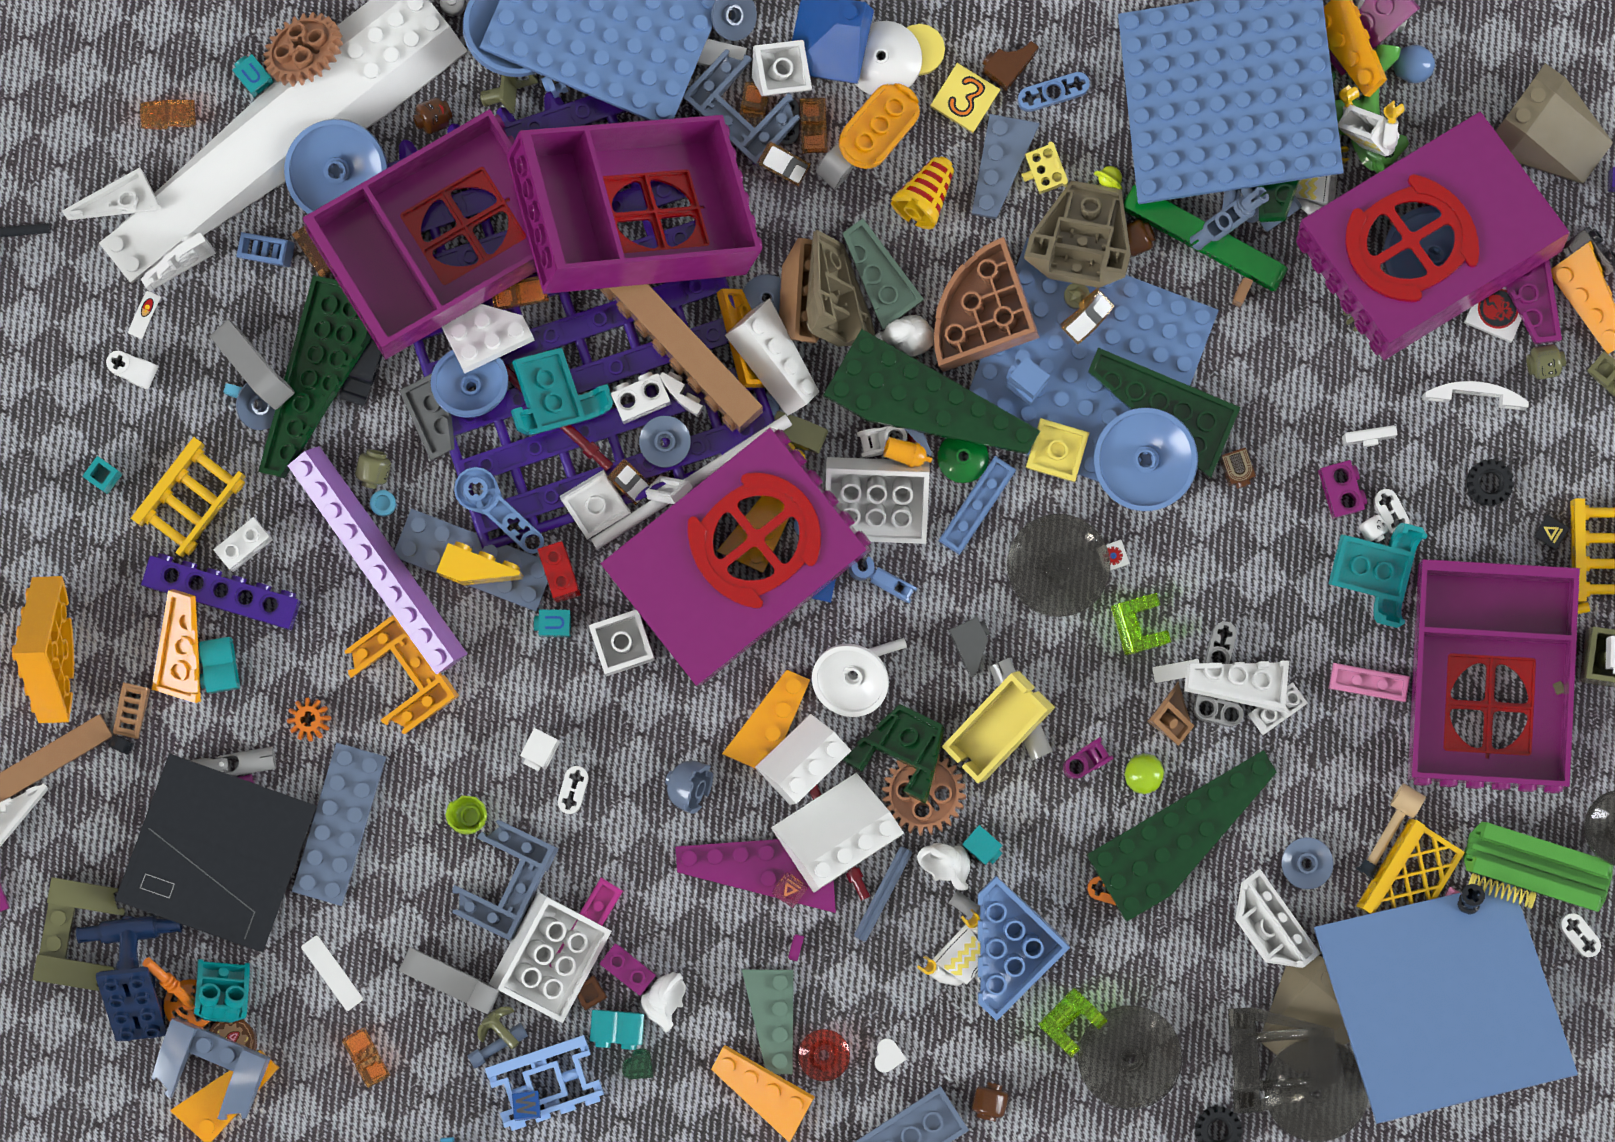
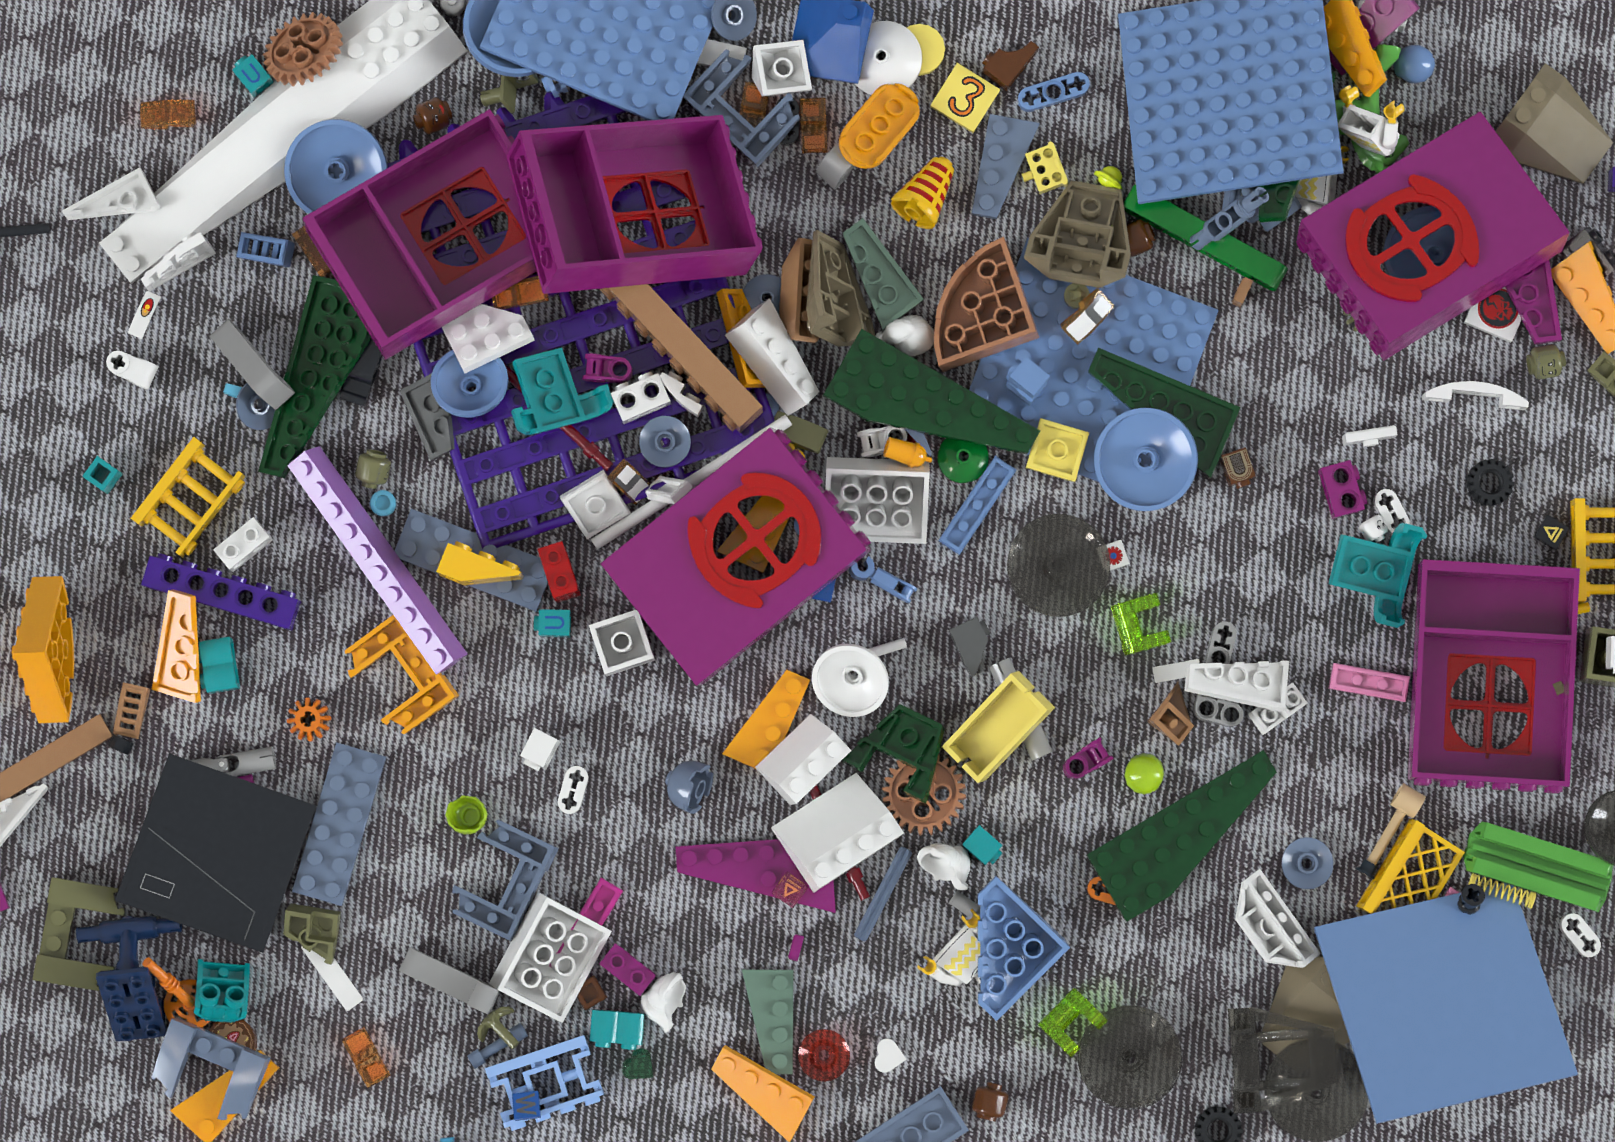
(313, 928): none -> olive slope
(492, 504): medium blue beam -> none
(605, 369): none -> magenta piece
(783, 163): slope -> none

